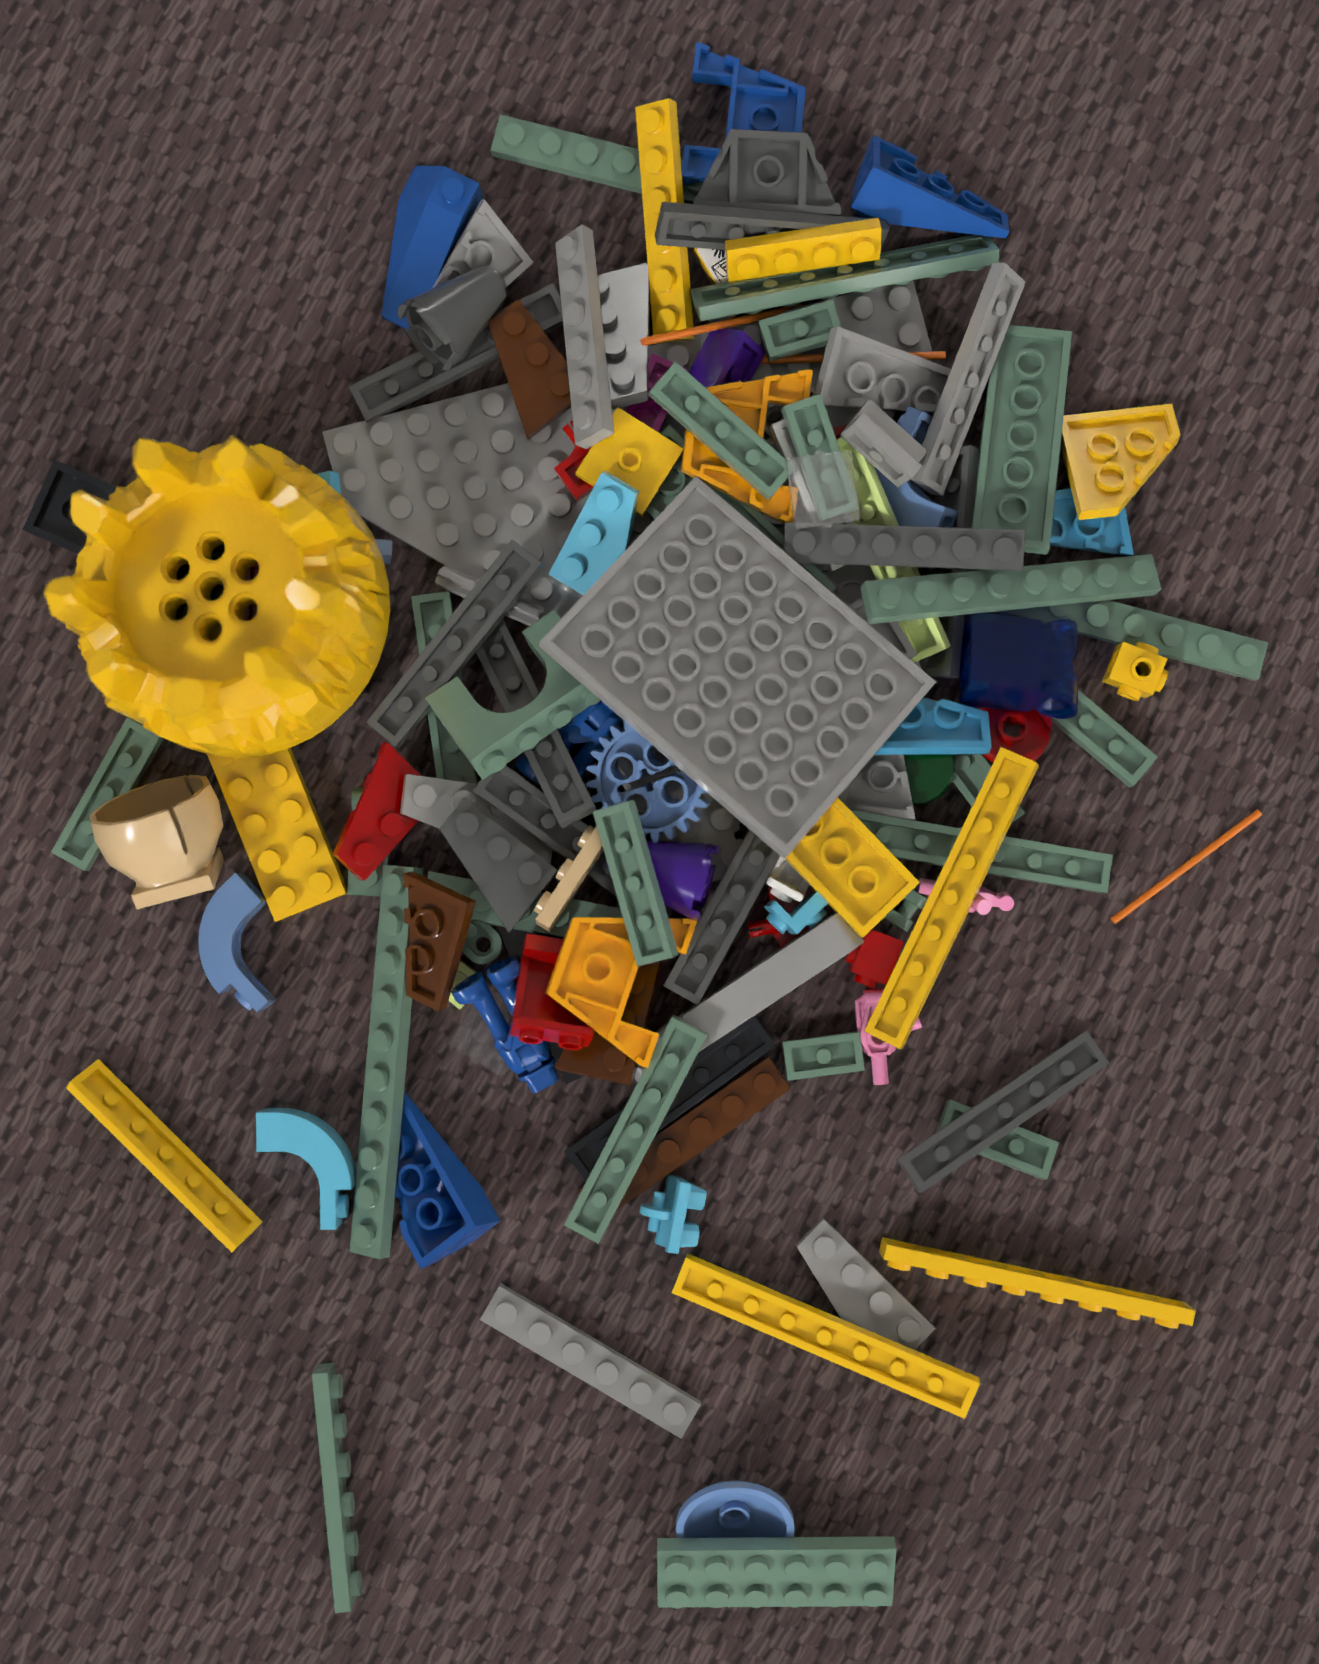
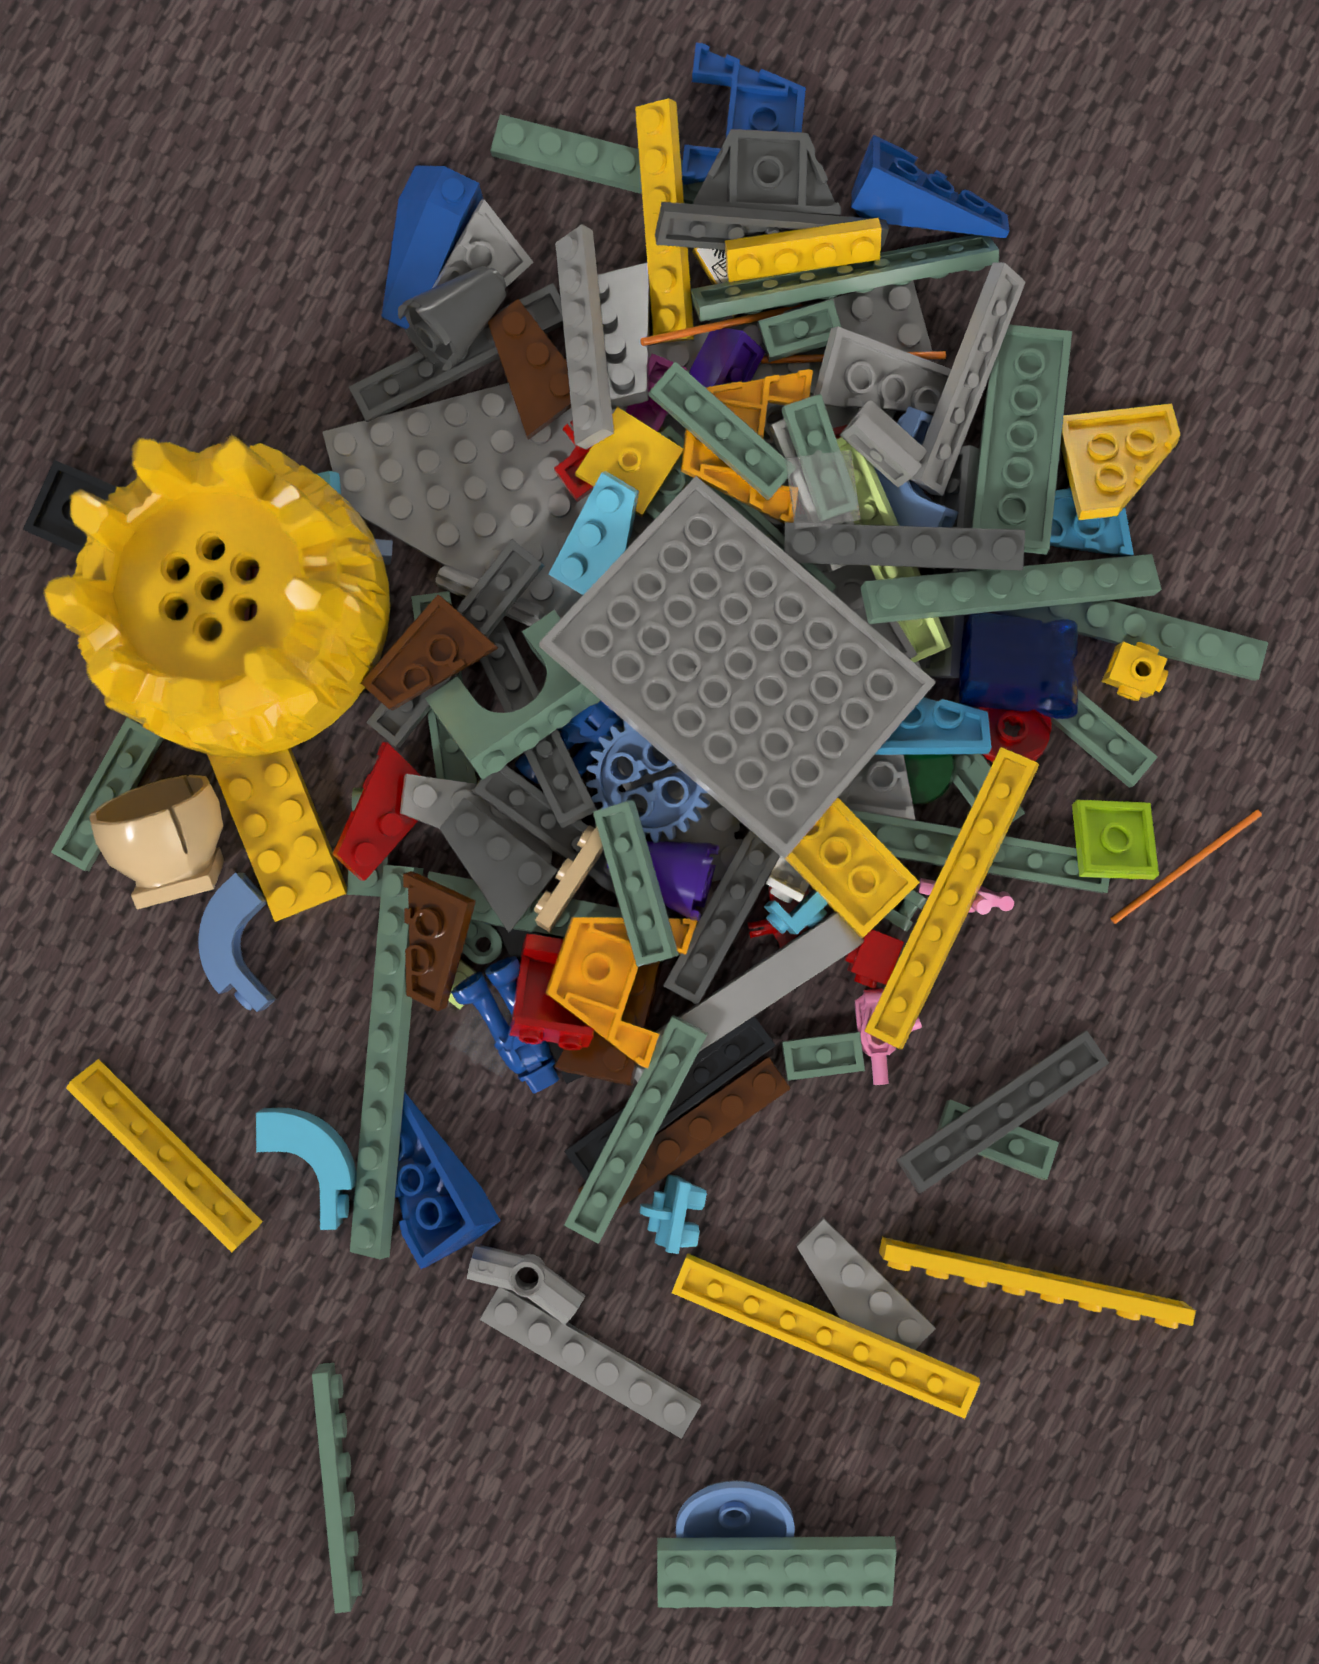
(427, 654): none -> reddish brown wing
(548, 1292): none -> light grey piece
(1115, 839): none -> lime tile

